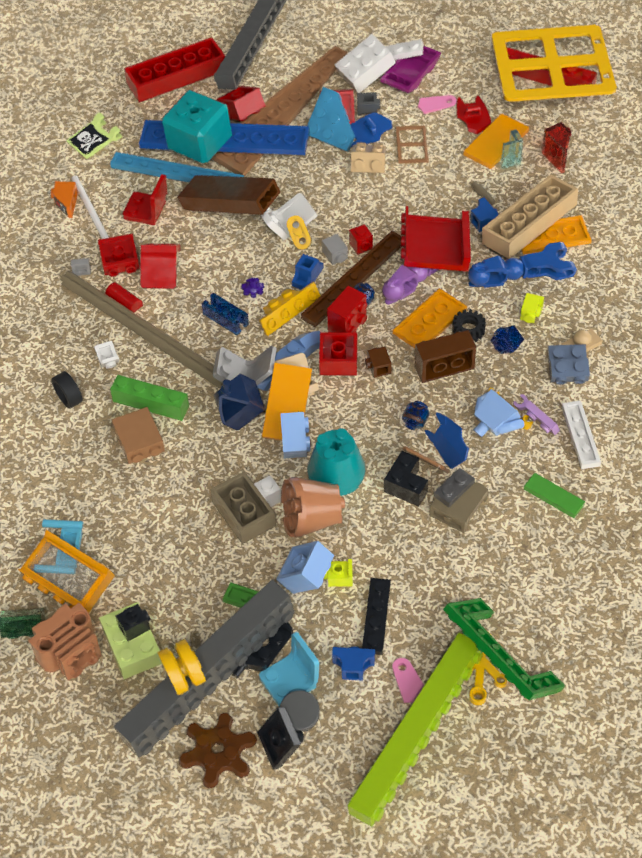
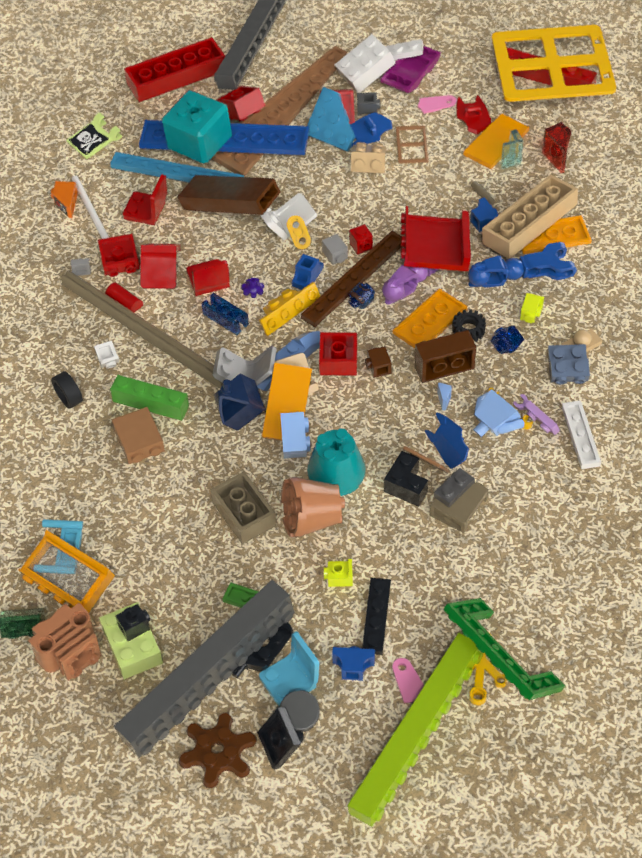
(182, 666): yellow wheel -> none
(208, 276): none -> red piece
(269, 490): white brick -> none
(305, 567): light blue brick -> none
(347, 311): red brick -> none
(415, 415): clear blue head -> none
(444, 393): none -> light blue slope
(554, 495): bright green tile -> none

